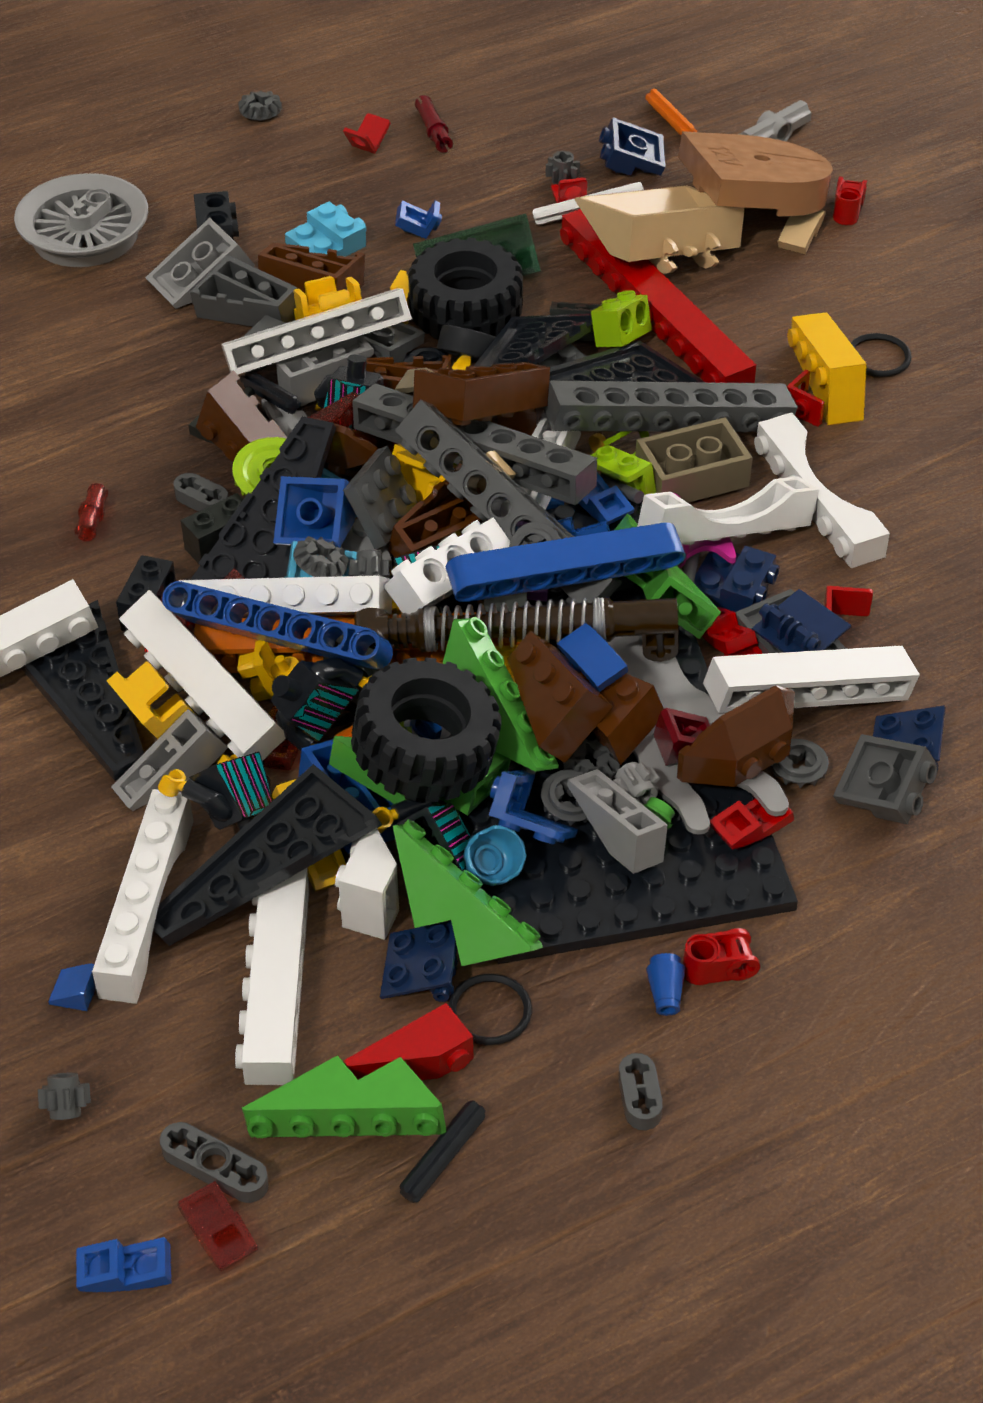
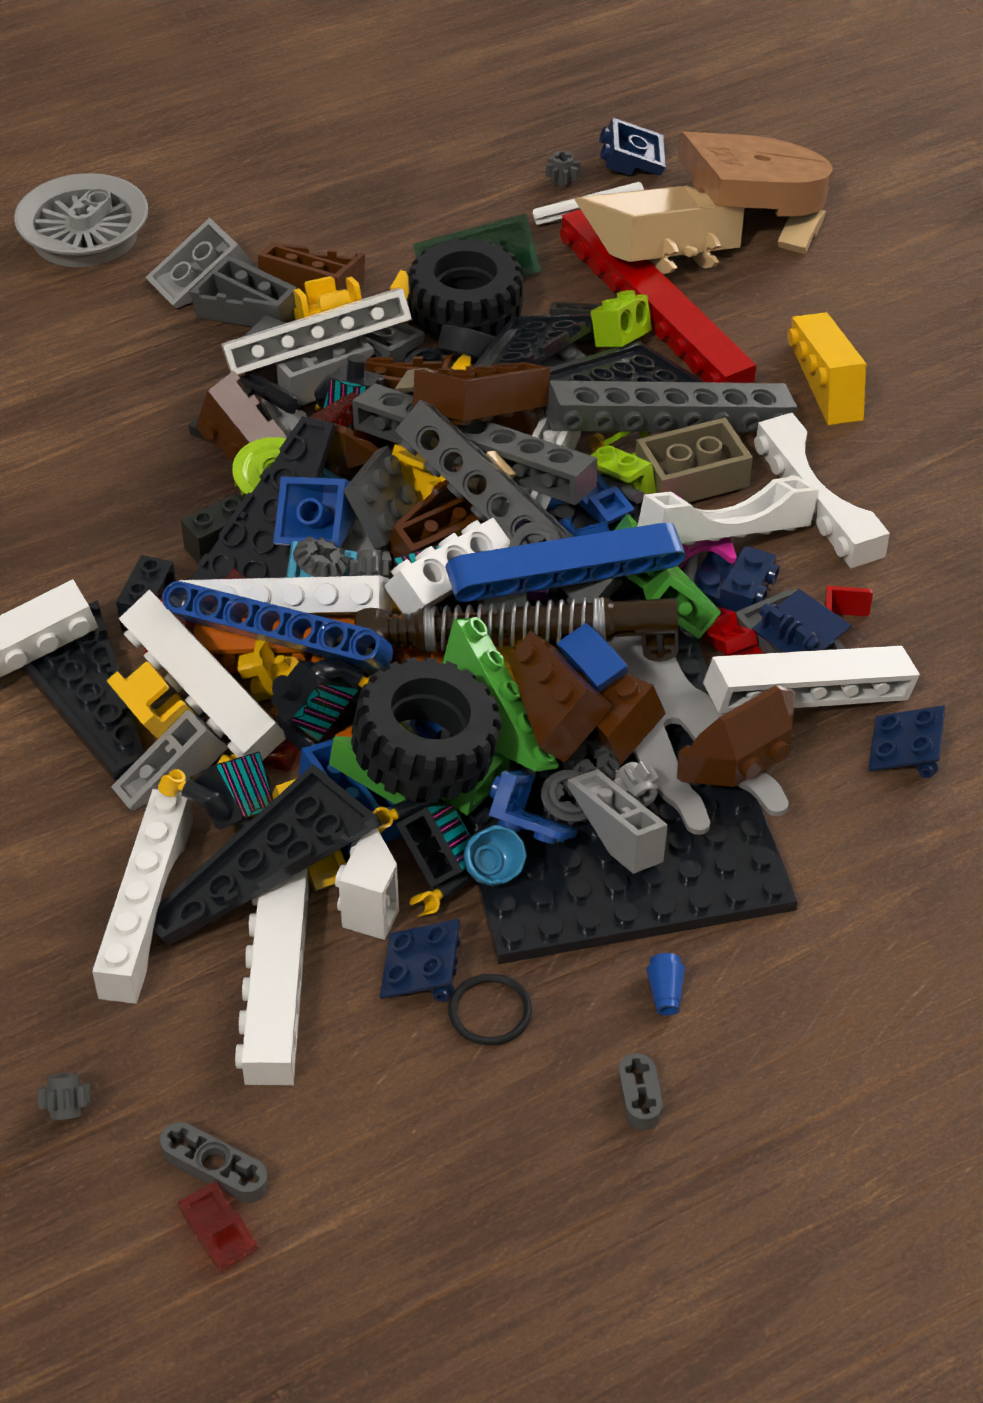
(74, 988): blue slope -> none
(91, 512): clear red pin -> none
(117, 1267): blue slope -> none
(197, 491): dark grey beam -> none
(219, 209): black brick -> none
(252, 105): dark grey gear -> none
(329, 229): medium azure plate -> none
(338, 1104): bright green slope -> none
(369, 133): red bracket -> none
(416, 220): blue bracket -> none
(428, 1045): red slope -> none
(436, 128): dark red pin -> none
(442, 1151): black axle -> none
(444, 893): bright green slope -> none
(569, 189): red bracket -> none
(661, 810): bright green plate -> none
(669, 112): orange axle -> none
(675, 731): dark red slope -> none
(718, 957): red piece -> none
(747, 824): red slope -> none
(782, 123): light grey piece -> none
(809, 407): red bracket -> none
(815, 763): dark grey gear -> none
(848, 201): red piece -> none
(881, 336): black tyre -> none
(886, 778): dark grey plate -> none

